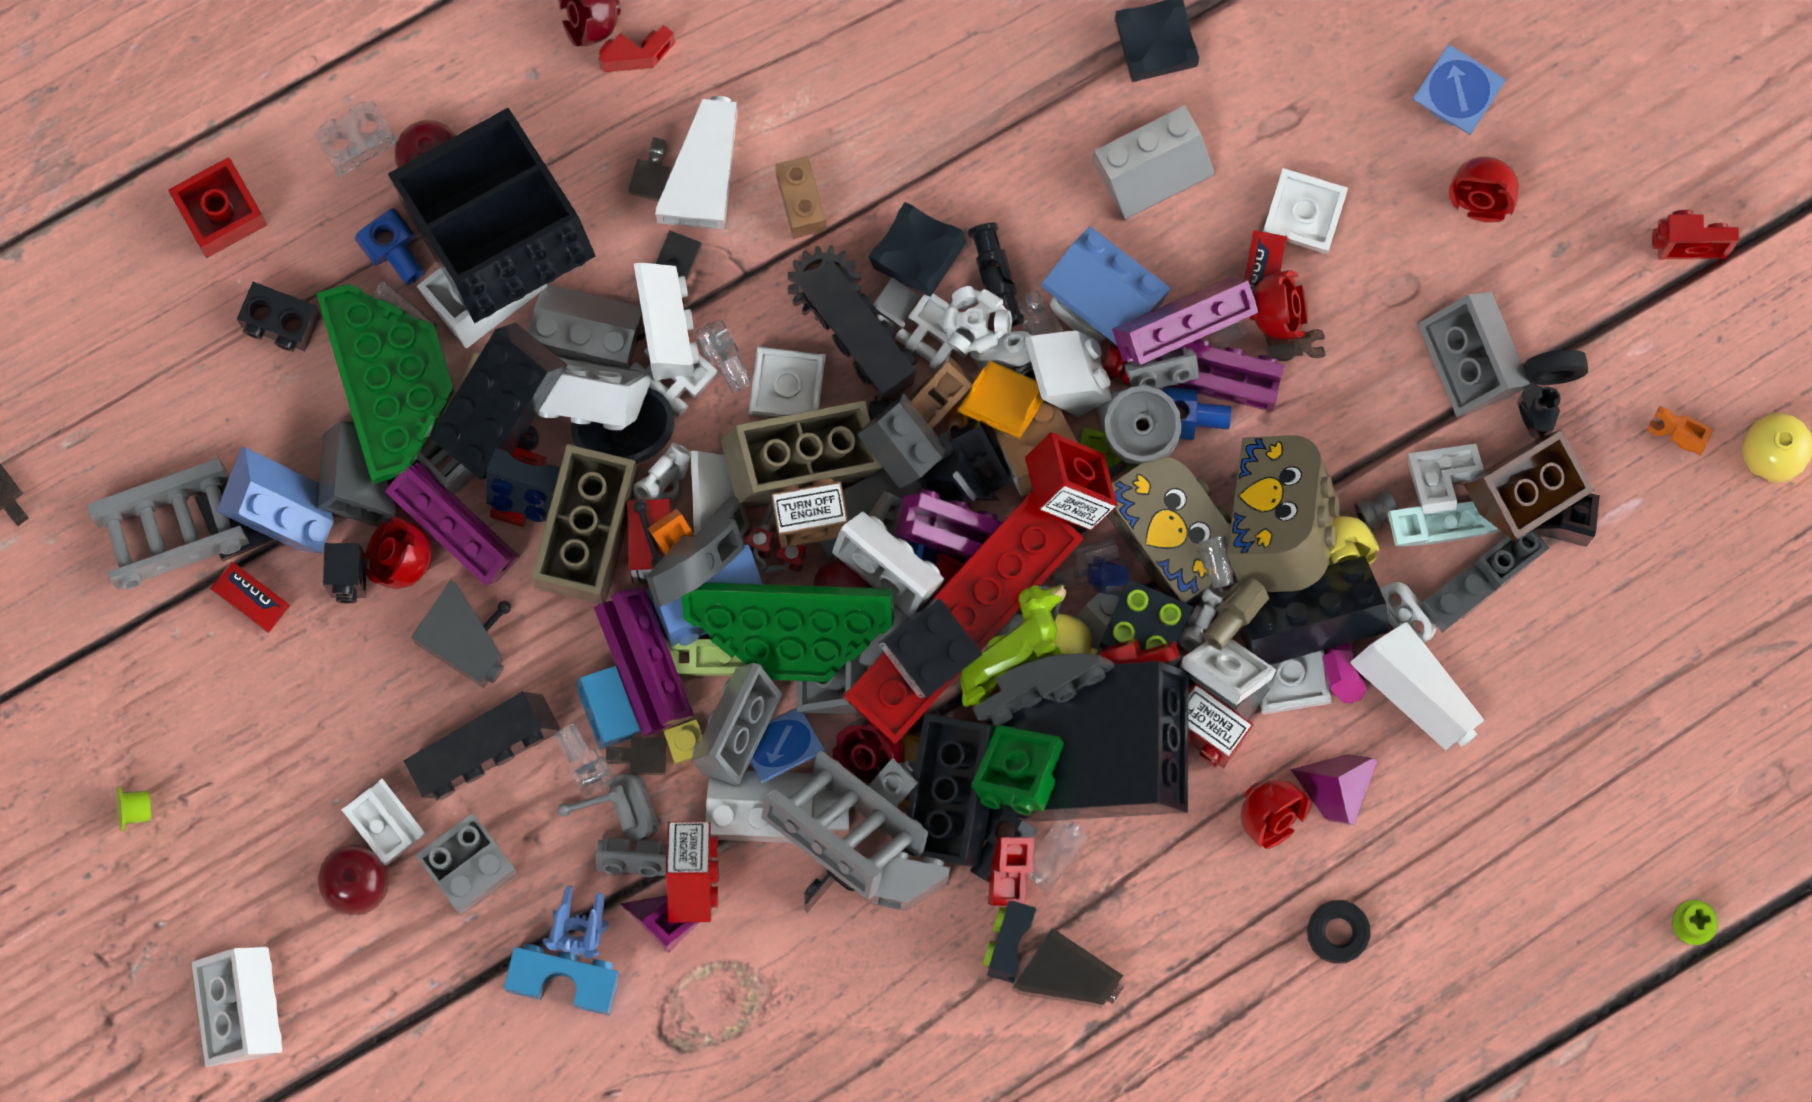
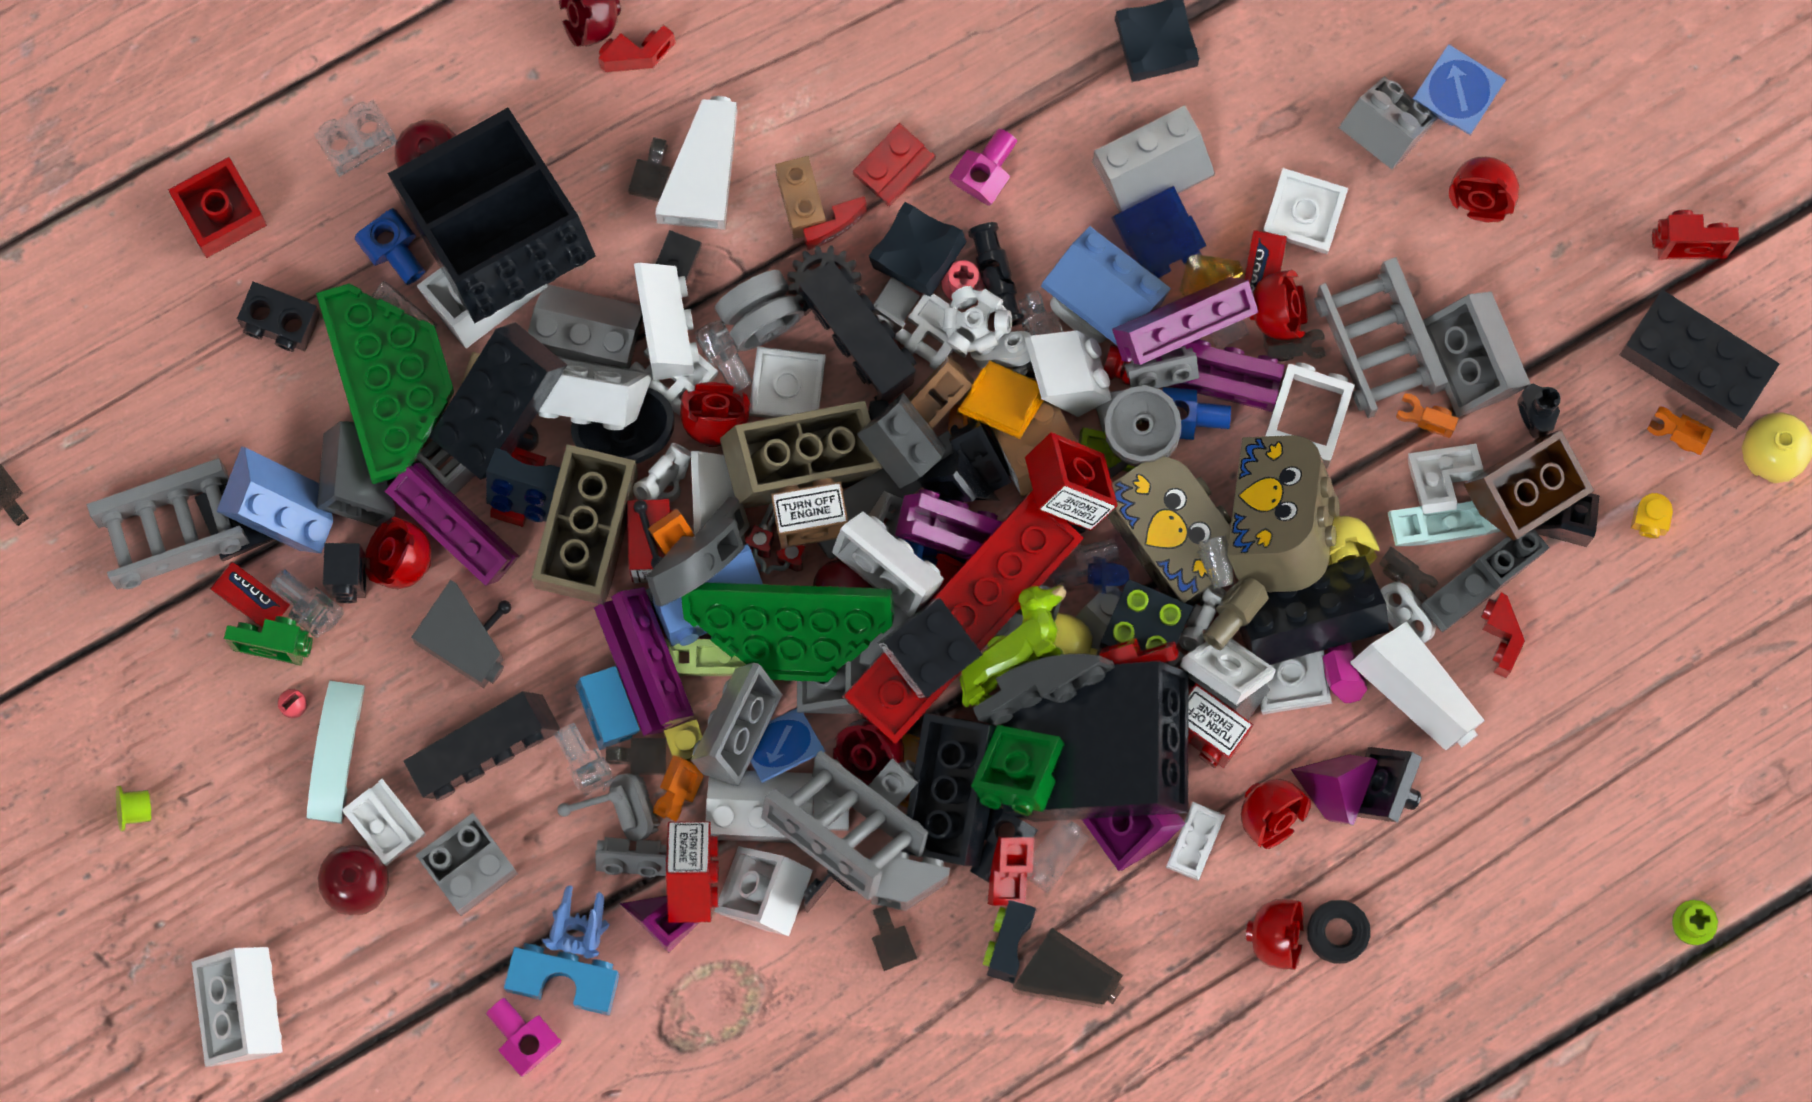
(278, 640): none -> green plate
(297, 708): none -> coral hinge
(311, 608): none -> clear piece
(334, 751): none -> light aqua slope
(516, 1030): none -> dark pink piece
(681, 784): none -> orange plate
(712, 411): none -> red cylinder
(759, 310): none -> light grey wheel
(763, 890): none -> white slope
(843, 216): none -> red slope
(893, 944): none -> clear smoke plate
(894, 164): none -> red plate
(960, 275): none -> coral piece
(989, 162): none -> dark pink piece
(1133, 837): none -> magenta slope
(1159, 232): none -> clear blue plate
(1195, 841): none -> white plate
(1207, 270): none -> clear yellow wing
(1277, 933): none -> red cylinder
(1333, 382): none -> white window
(1375, 512): flat silver wheel -> none
(1387, 122): none -> light grey slope
(1391, 785): none -> black tile
(1400, 568): none -> clear smoke plate
(1402, 312): none -> light grey fence
(1434, 419): none -> orange plate
(1503, 624): none -> red slope
(1556, 367): black tyre -> none
(1652, 516): none -> yellow plate
(1699, 359): none -> black brick

